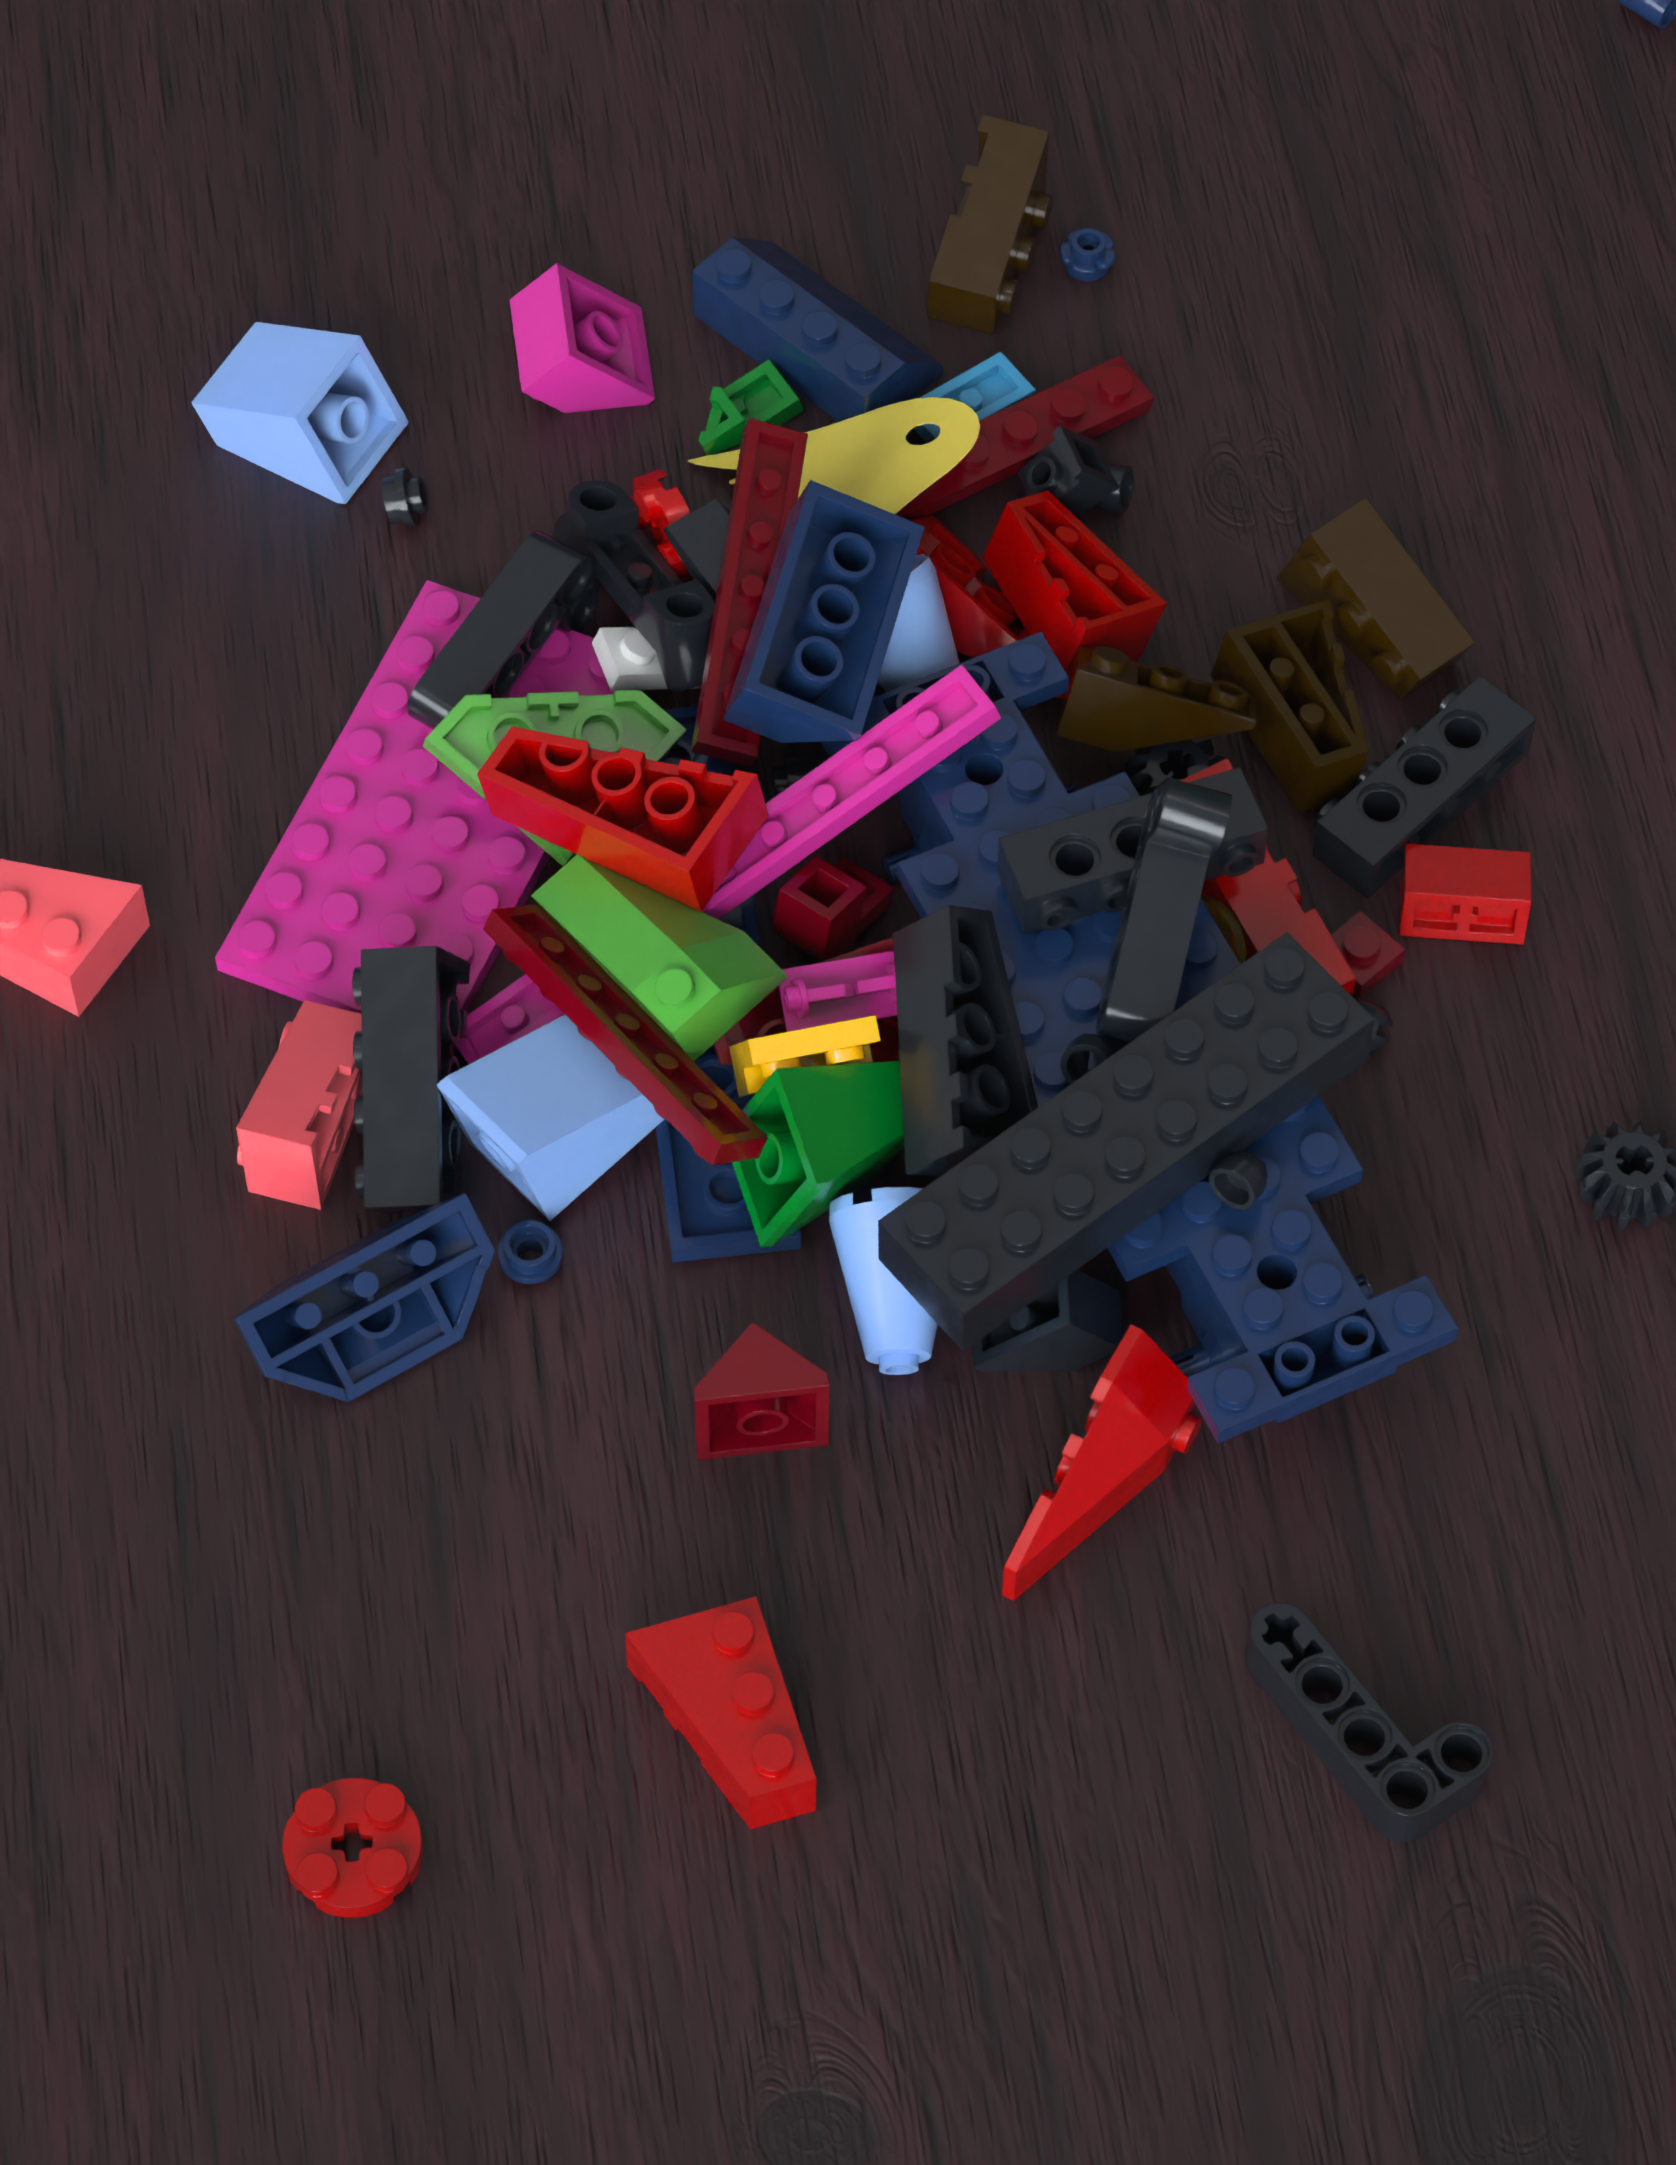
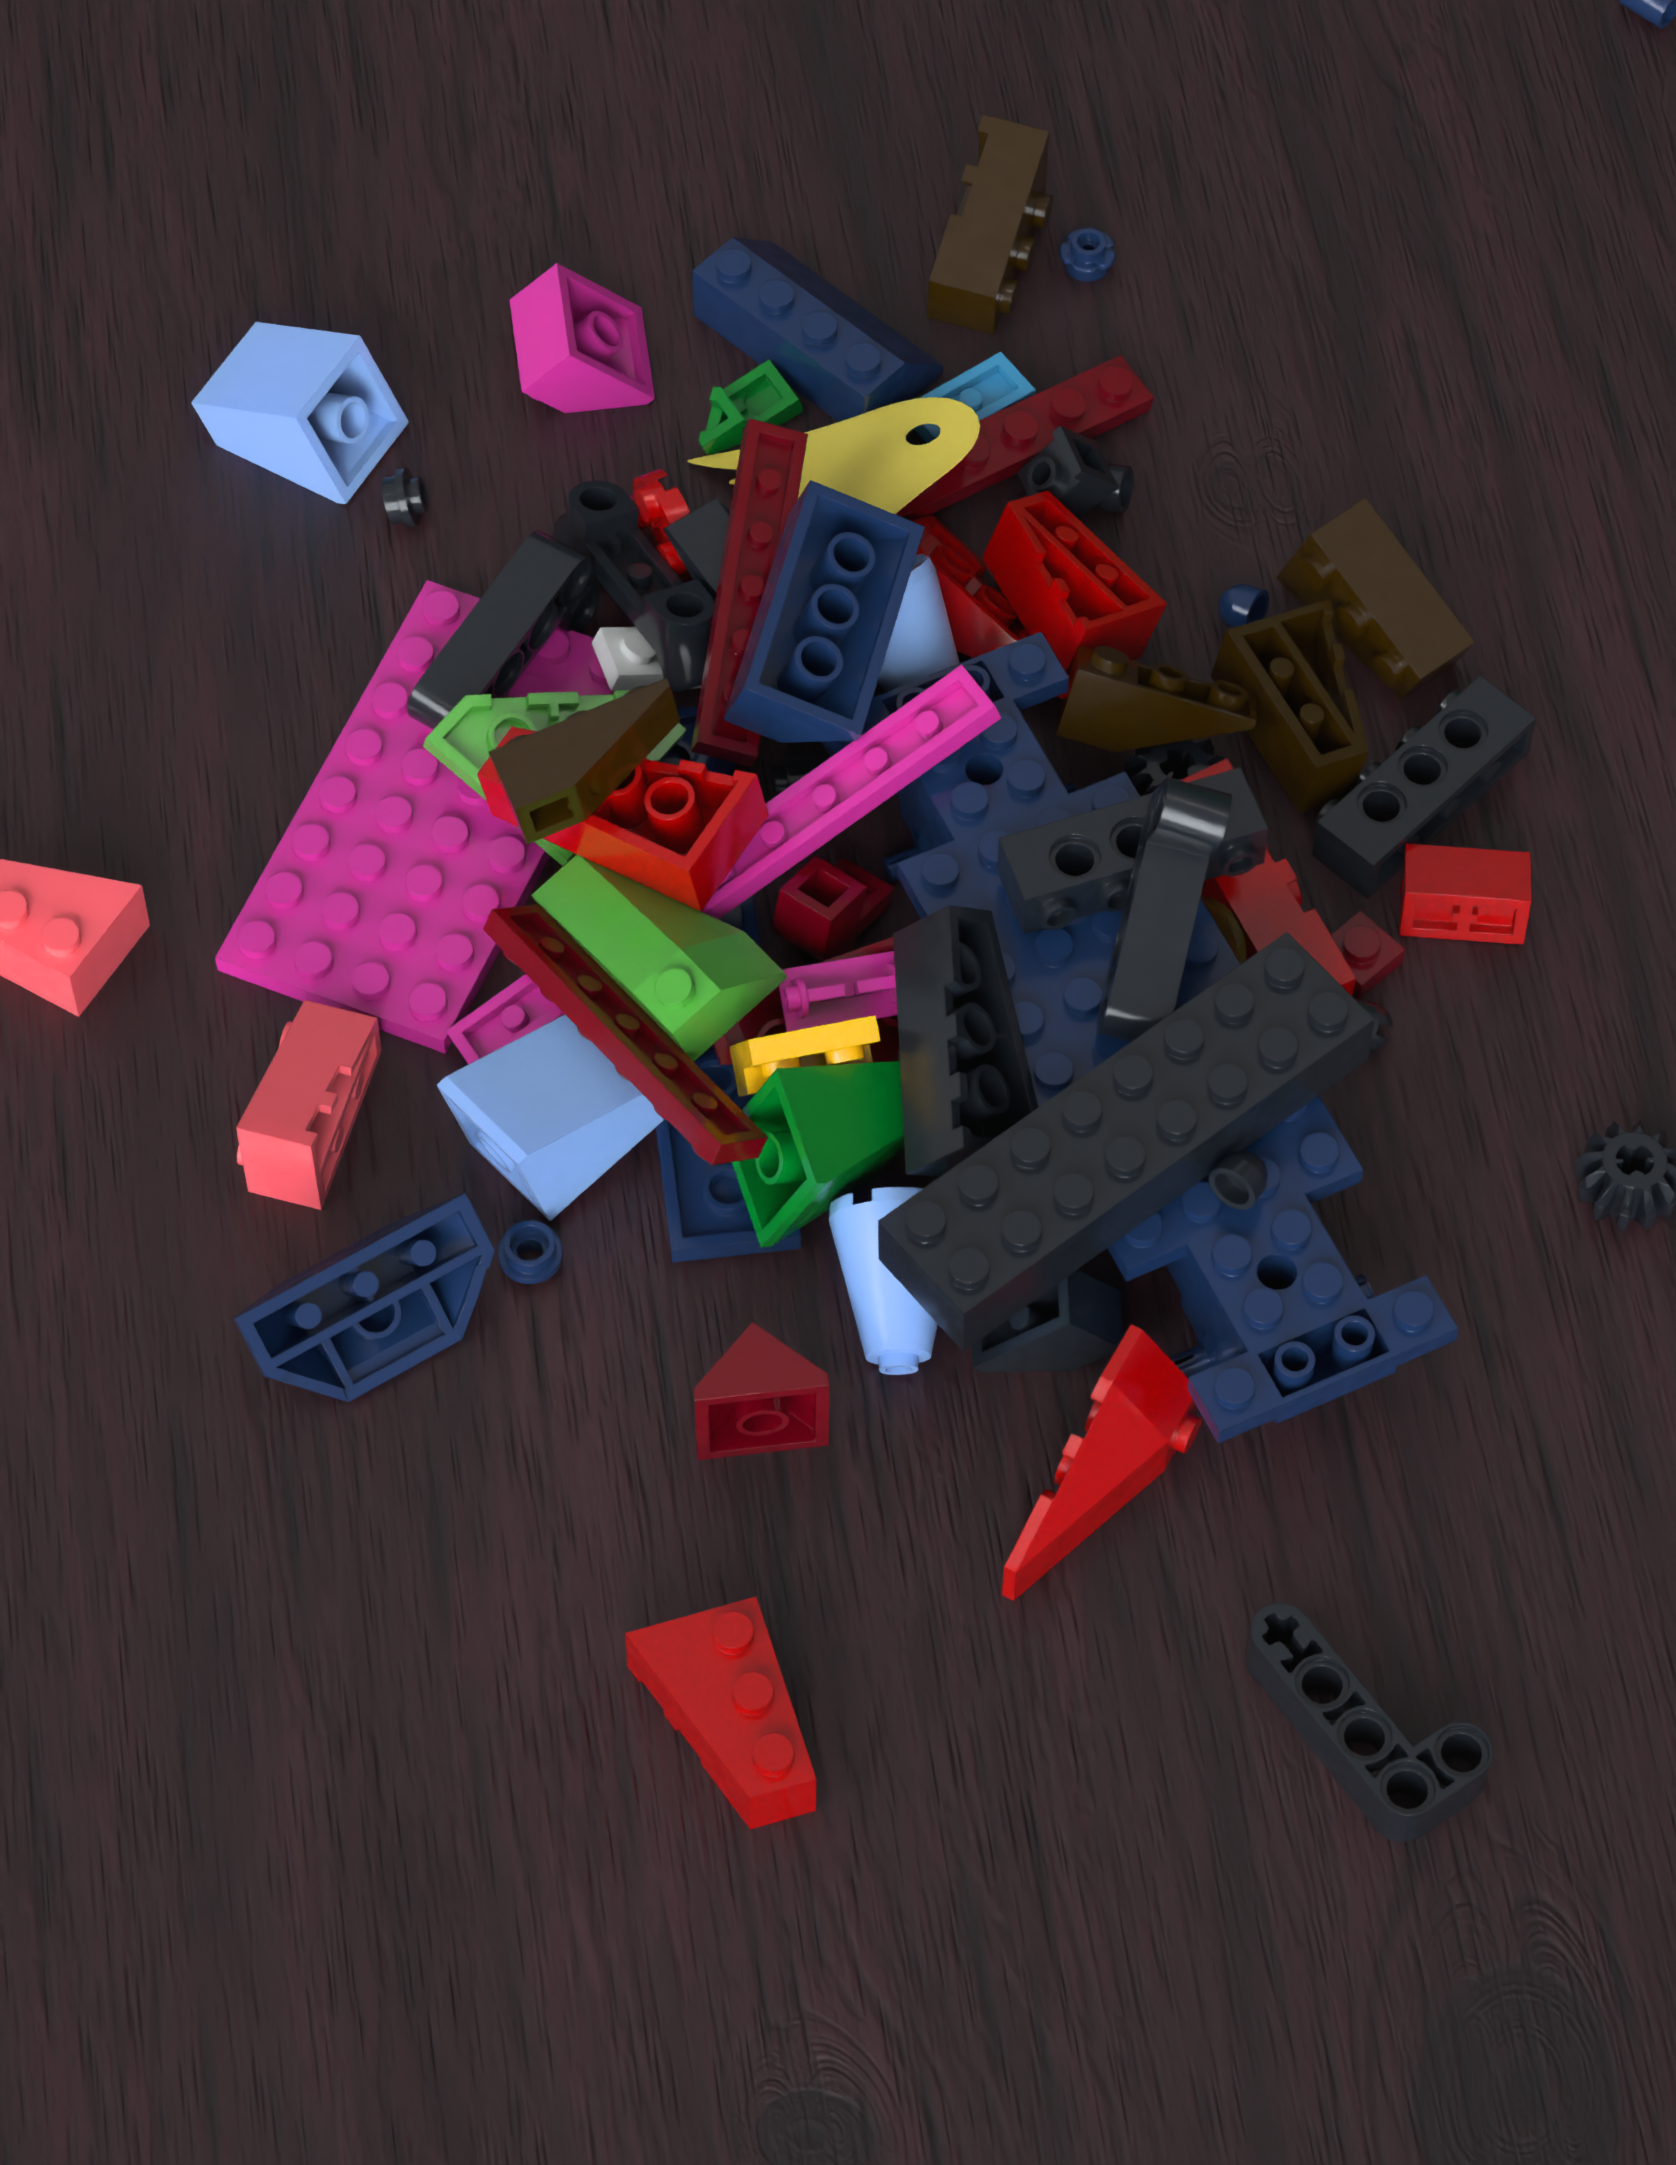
(345, 1808): red plate -> none
(403, 1054): black wedge -> none
(576, 764): none -> dark brown slope
(1077, 1054): black hinge -> none
(1243, 605): none -> dark blue hinge

